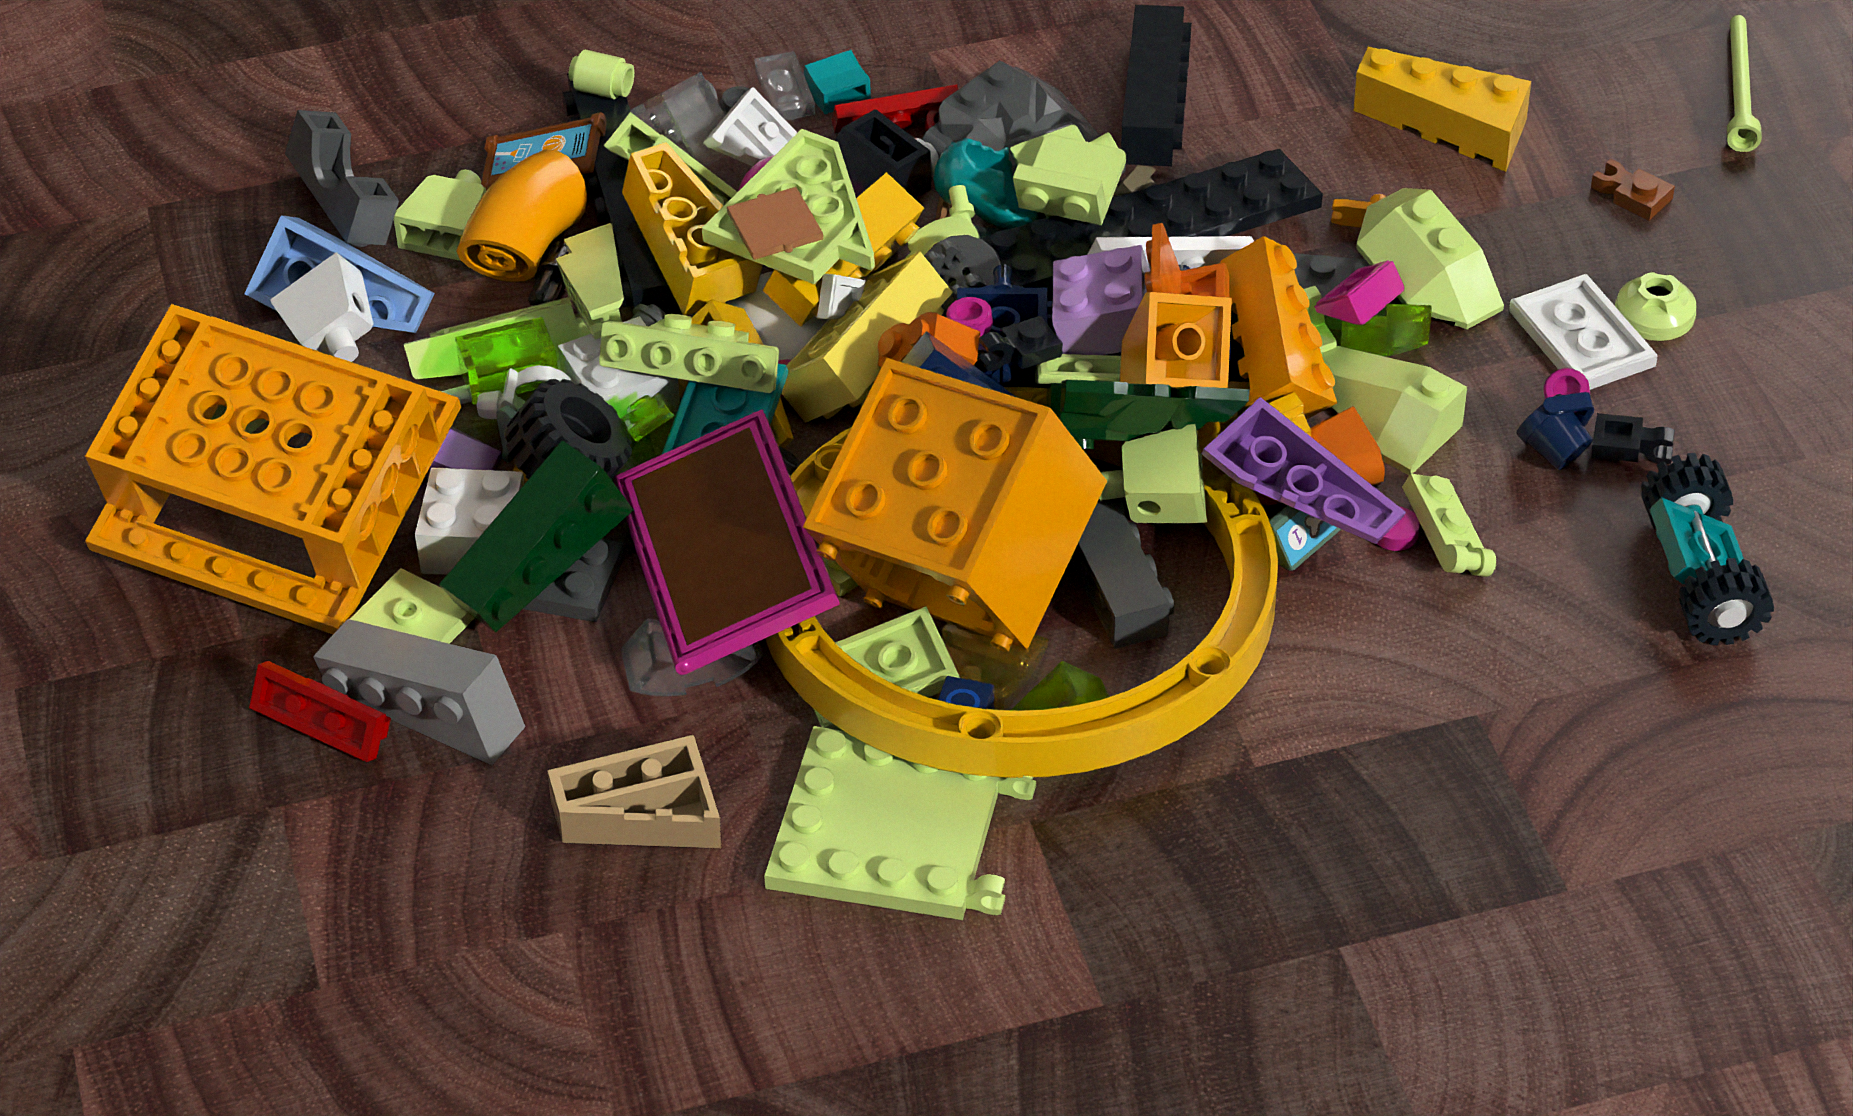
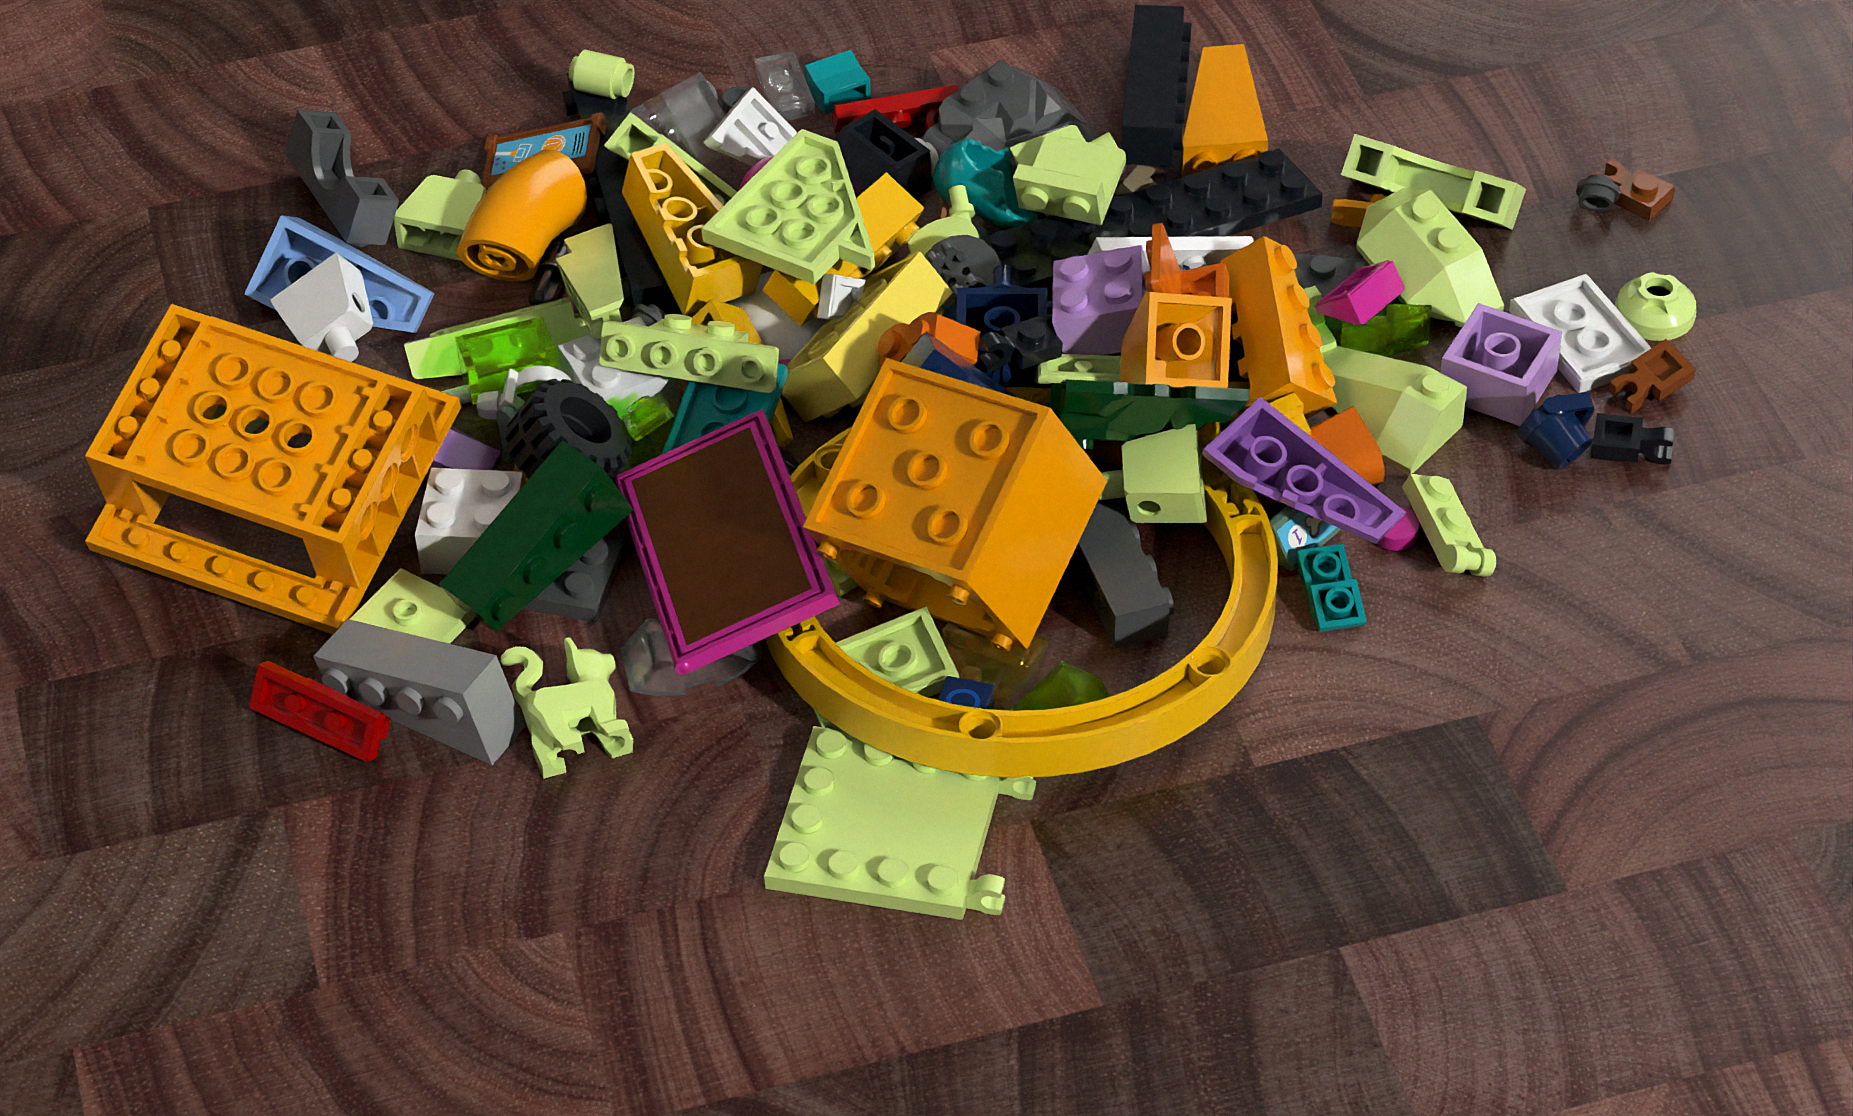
(565, 712): none -> yellowish green animal
(638, 798): tan wedge -> none
(775, 223): nougat piece -> none
(972, 313): dark pink tile -> none
(1223, 112): none -> light orange slope
(1330, 588): none -> teal slope
(1444, 102): yellow wedge -> none
(1458, 188): none -> yellowish green arch
(1502, 362): none -> lavender brick
(1565, 382): dark pink tile -> none
(1597, 192): none -> dark grey plate
(1655, 373): none -> dark orange plate
(1722, 589): plate -> none
(1743, 129): yellowish green piece -> none

